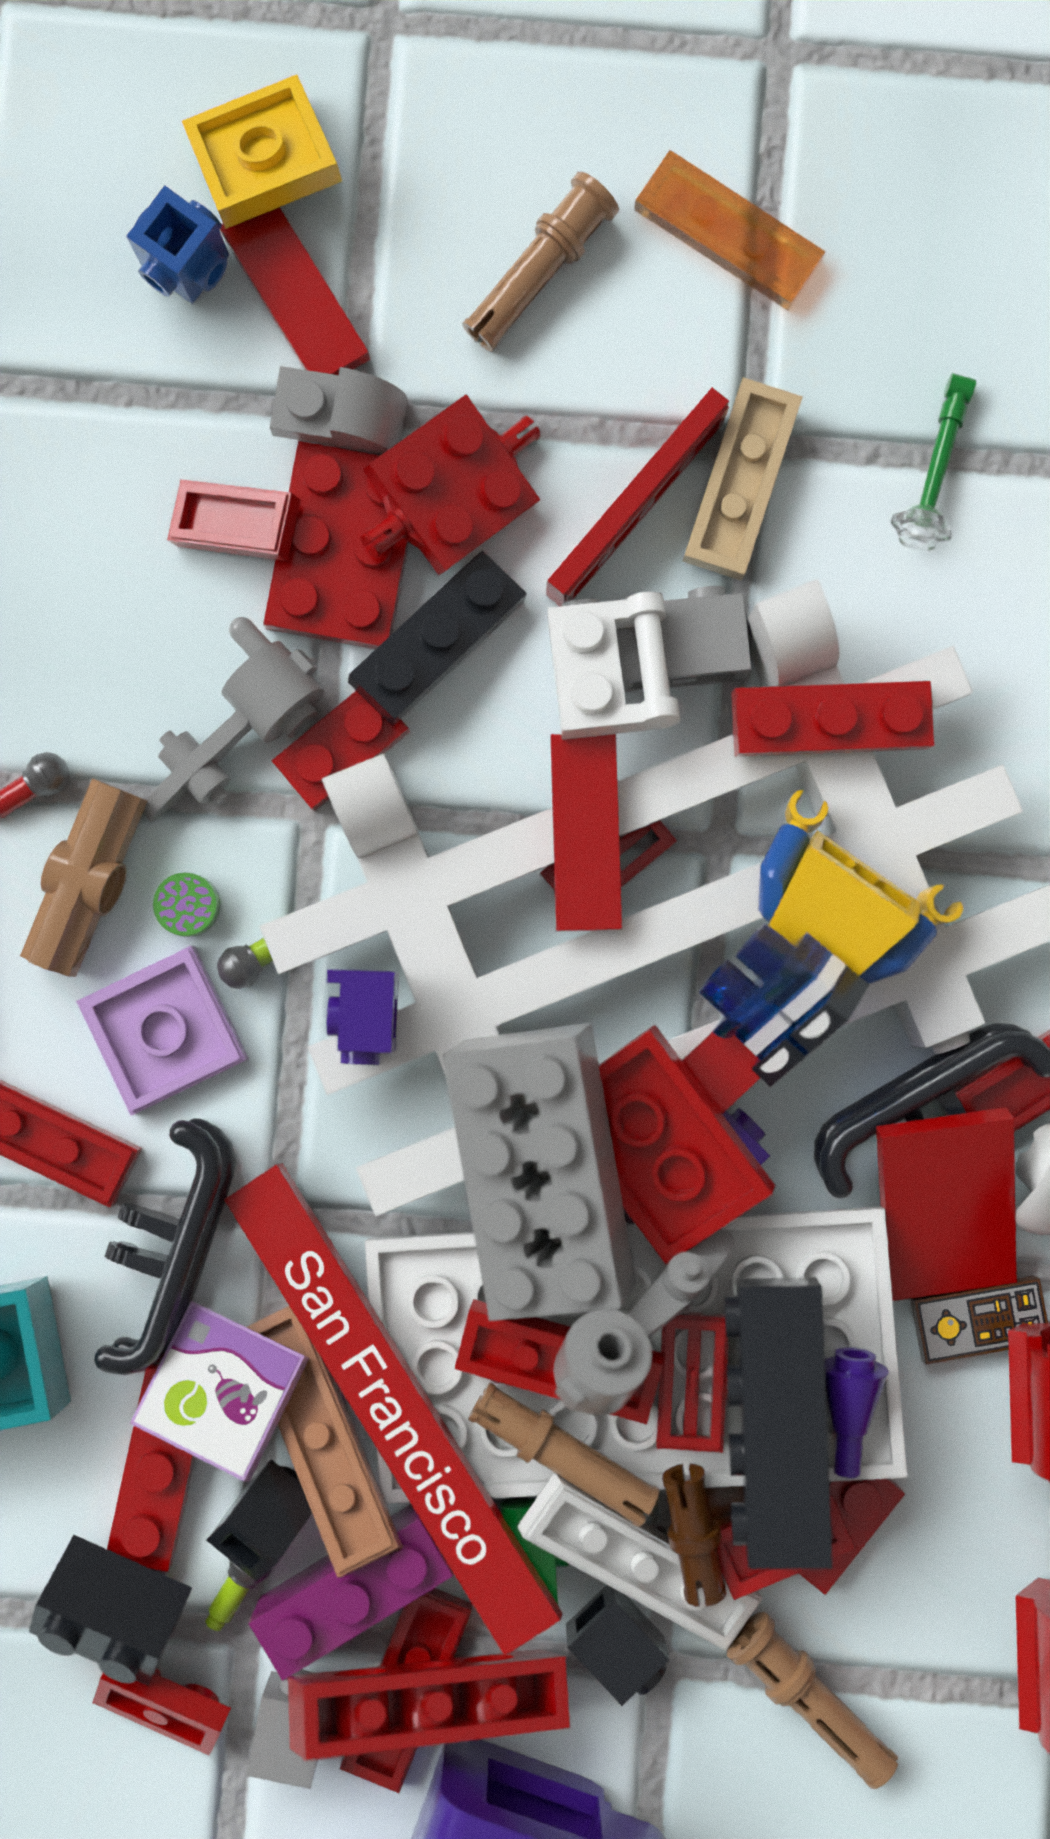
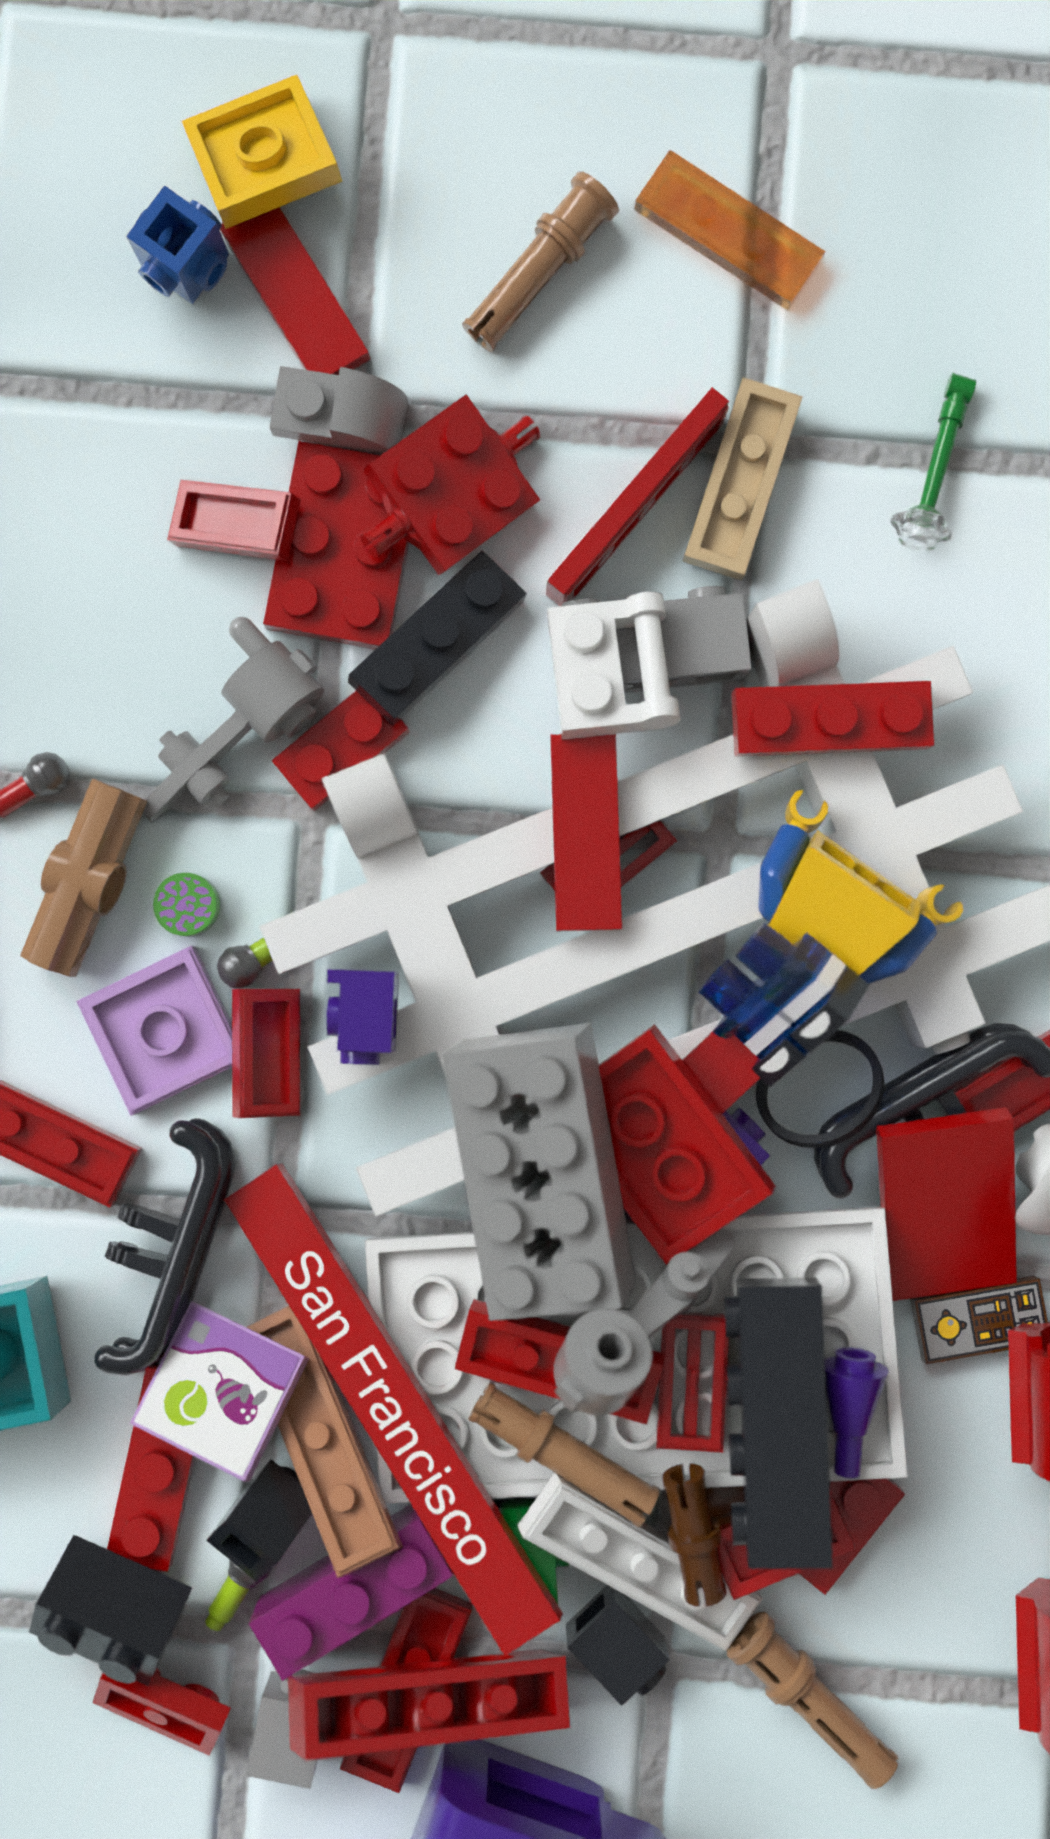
(265, 1053): none -> red tile
(851, 1127): none -> black piece

